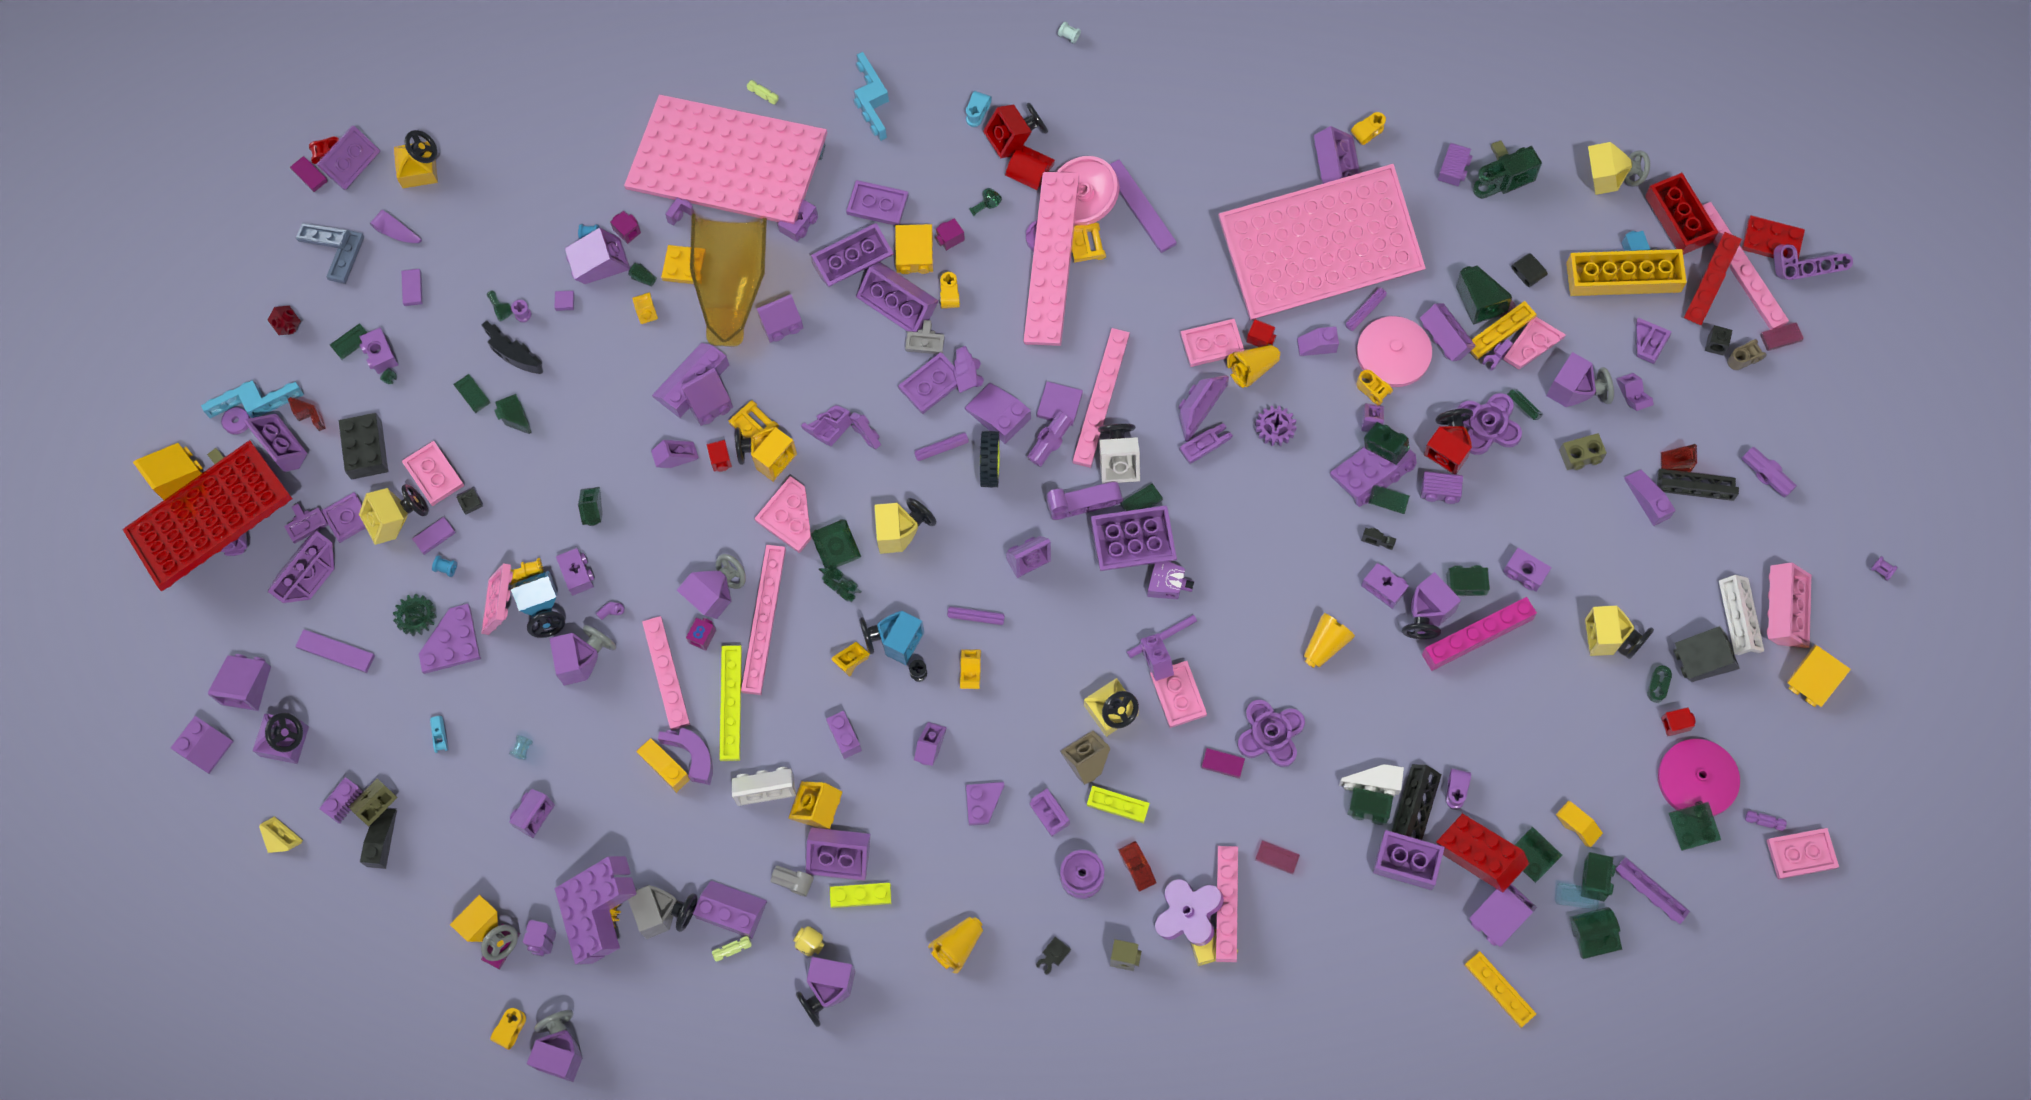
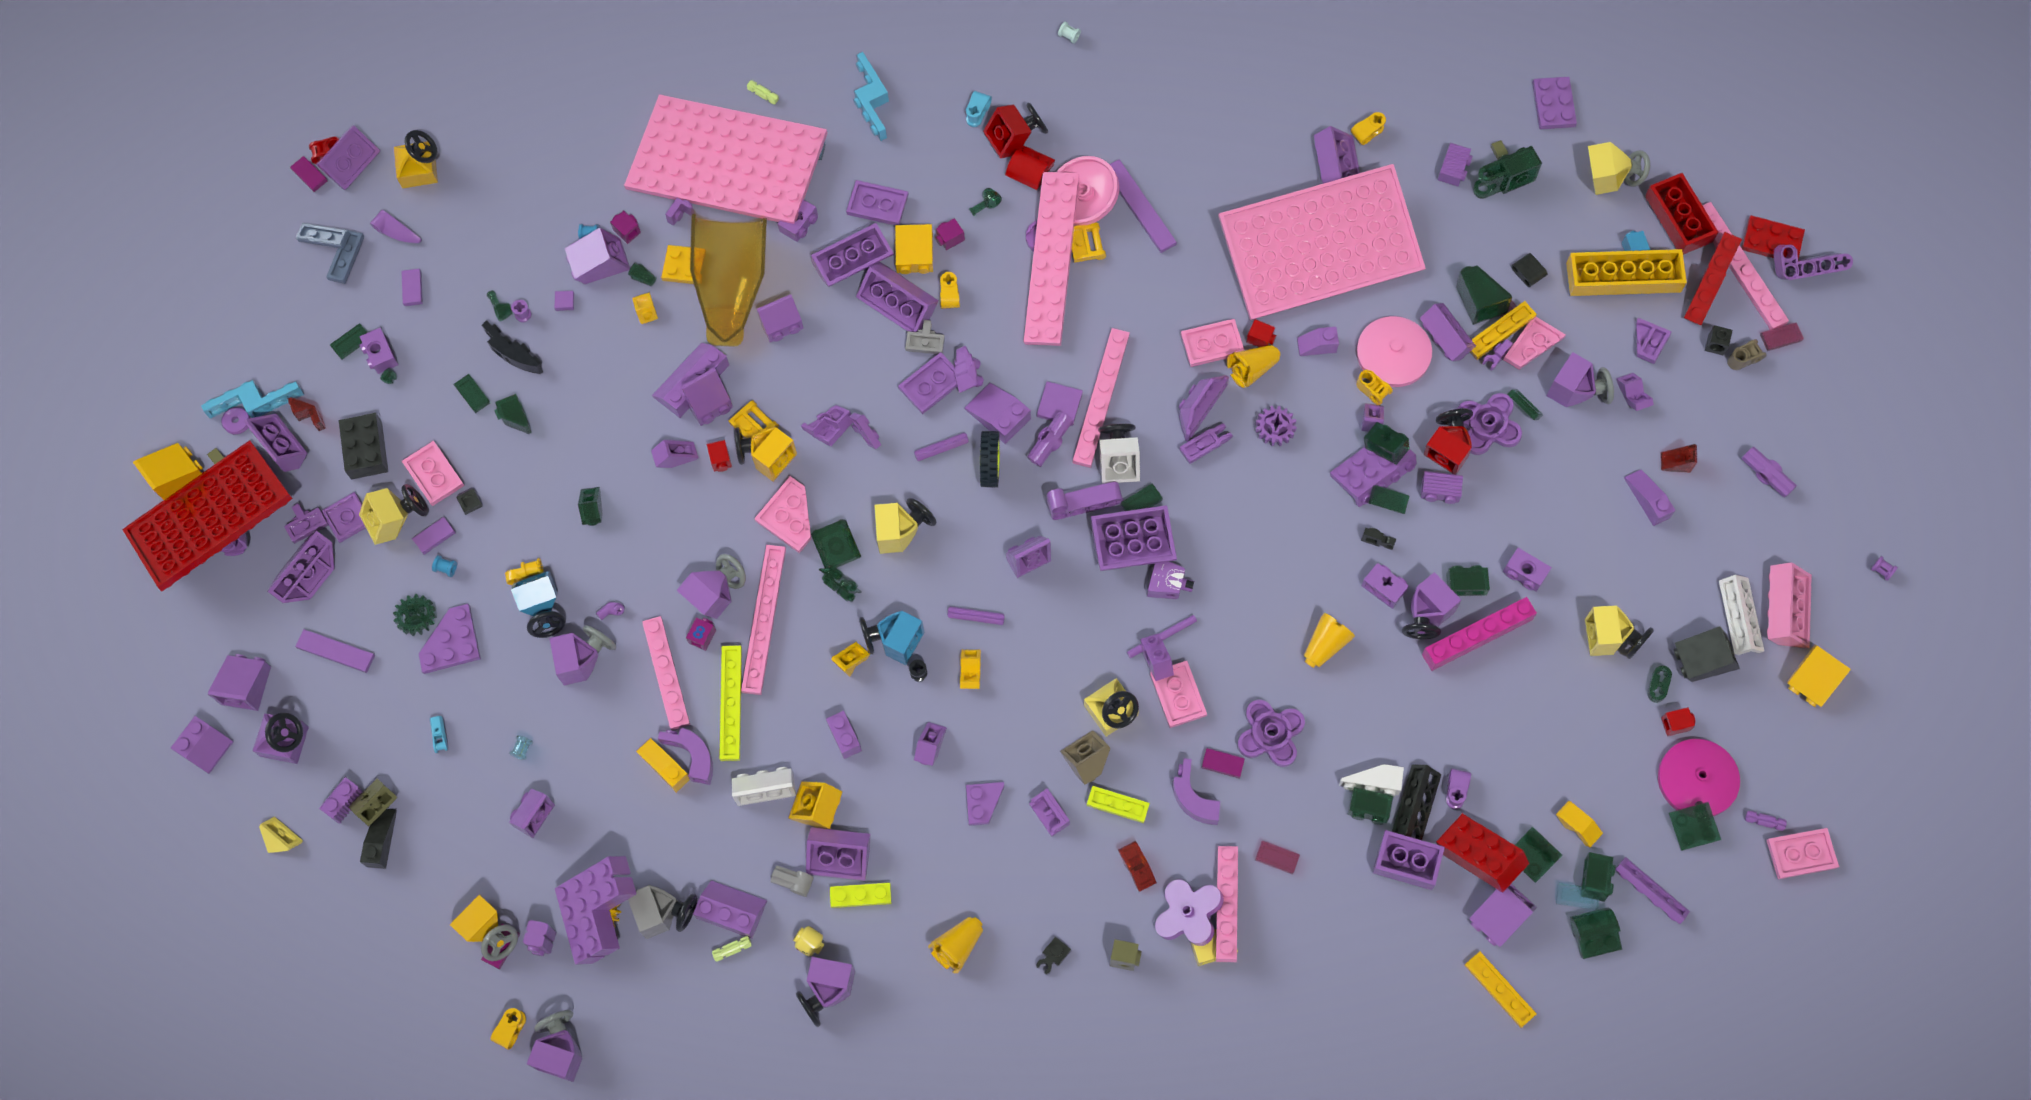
(284, 320): dark red brick -> none
(496, 599): bright pink plate -> none
(568, 564): medium lavender brick -> none
(1082, 886): medium lavender wheel -> none
(1194, 806): none -> medium lavender arch
(1366, 309): medium lavender axle -> none
(1554, 103): none -> medium lavender plate
(1581, 449): olive brick -> none
(1696, 487): pearl dark grey fence -> none

